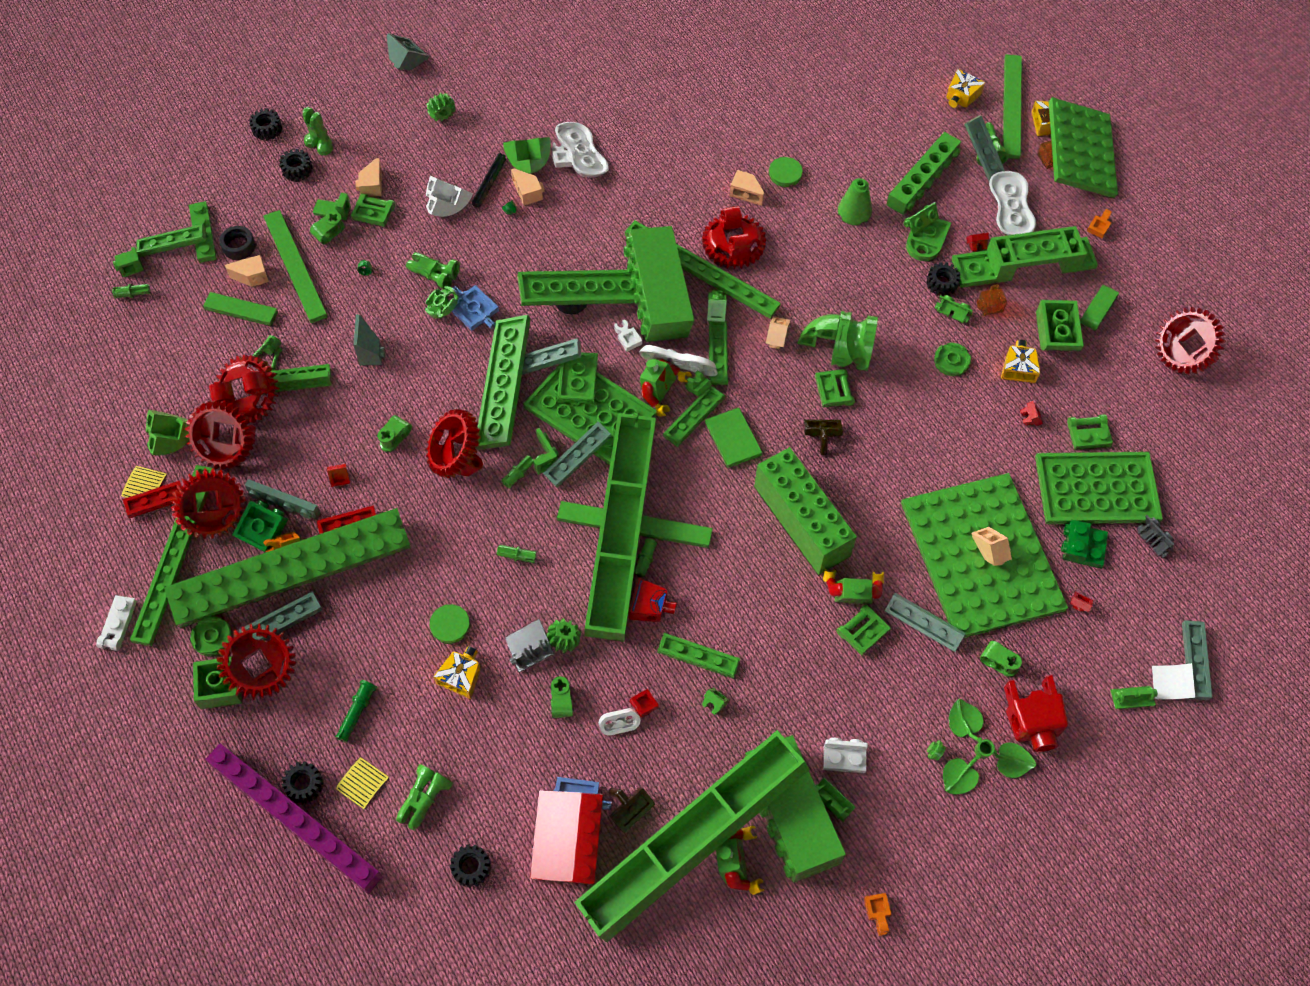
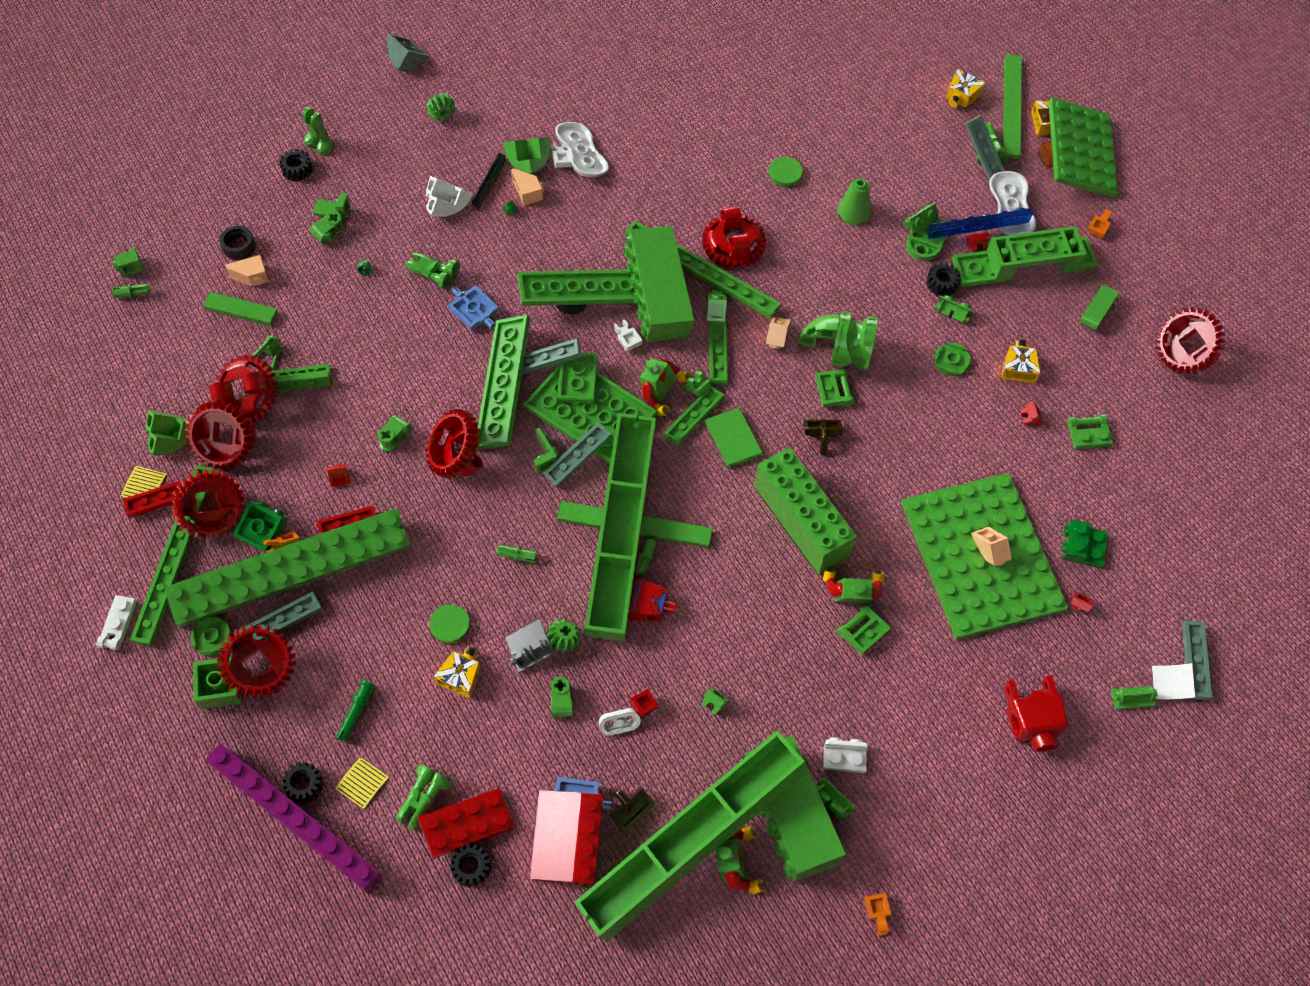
(171, 240): bright green tile -> none
(200, 215): bright green plate -> none
(265, 117): black tyre -> none
(288, 502): sand green plate -> none
(295, 266): bright green tile -> none
(367, 344): sand green slope -> none
(370, 179): light nougat slope -> none
(370, 213): bright green plate -> none
(438, 303): bright green piece -> none
(465, 823): none -> red plate
(517, 472): bright green axle -> none
(683, 361): white plate -> none
(698, 655): bright green tile -> none
(746, 188): light nougat slope -> none
(924, 173): bright green brick -> none
(925, 622): sand green plate -> none
(936, 750): bright green plate -> none
(959, 776): bright green plant -> none
(979, 223): none -> clear blue plate
(992, 301): clear orange brick -> none
(999, 658): bright green piece -> none
(1059, 325): bright green brick -> none
(1097, 487): bright green plate -> none
(1153, 527): dark grey hinge -> none

